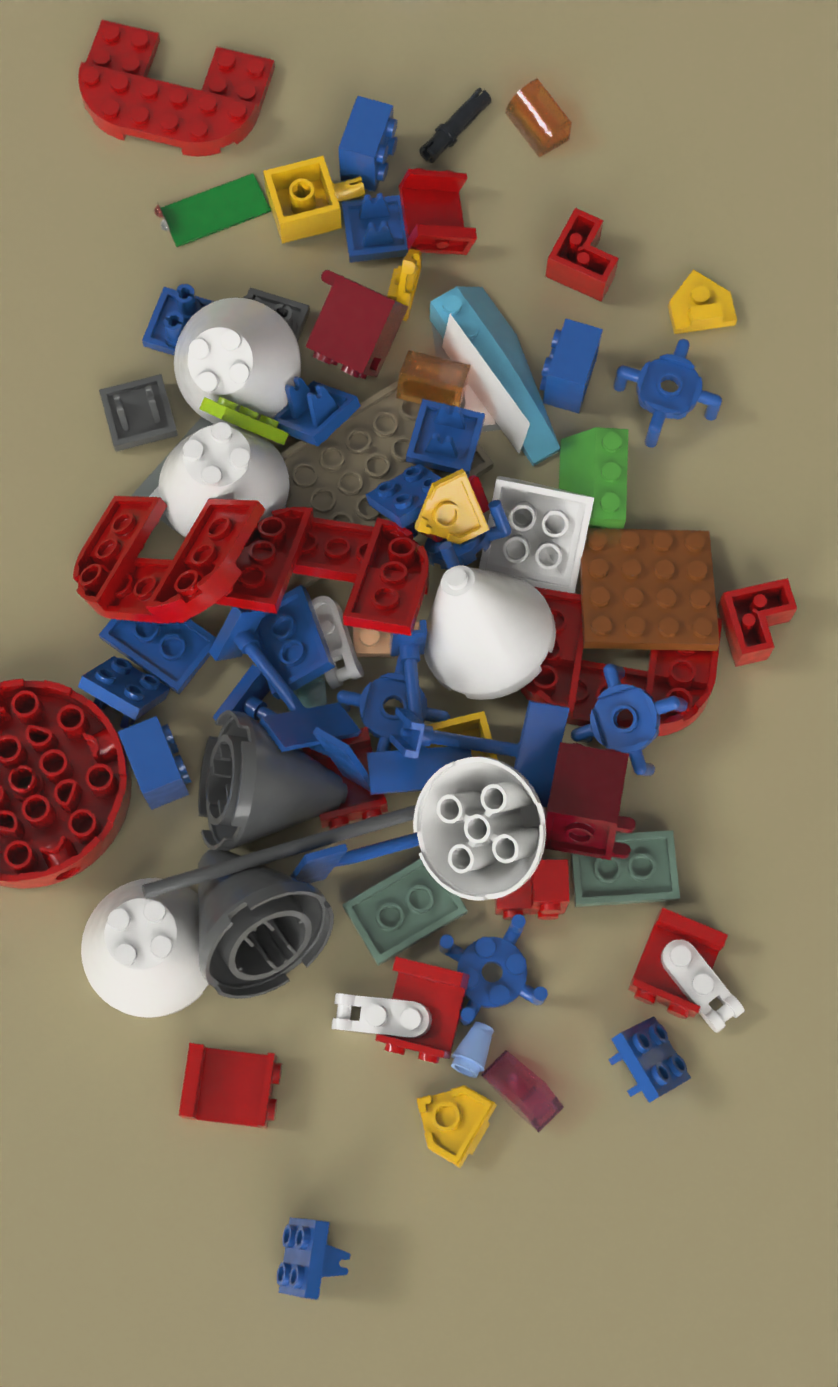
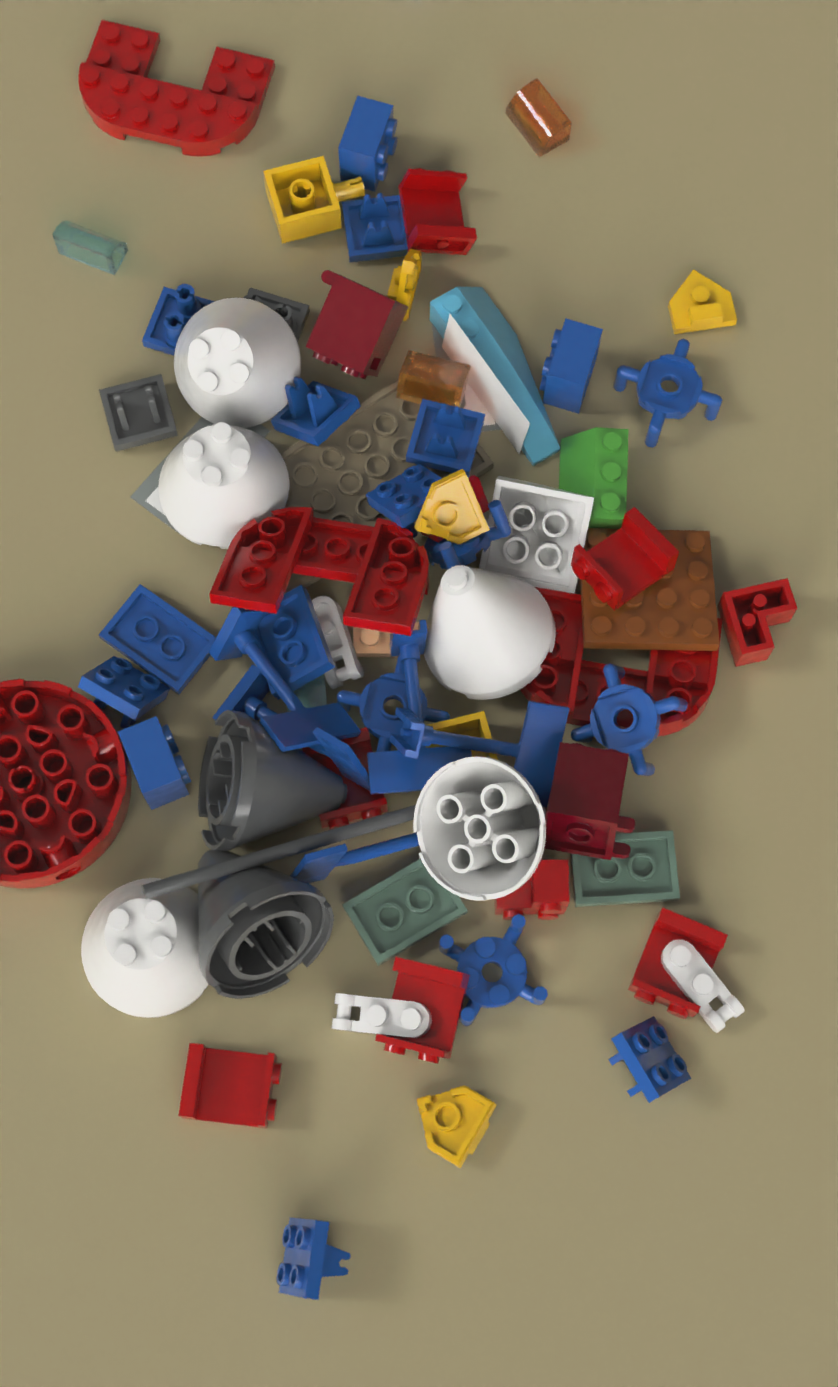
(89, 246): none -> clear light blue brick
(162, 589): red plate -> none
(213, 210): green piece -> none
(244, 418): lime plate -> none
(451, 129): black pin -> none
(473, 1050): light blue cone -> none
(522, 1090): clear pink slope -> none
(578, 261): red brick -> none
(625, 560): none -> red panel

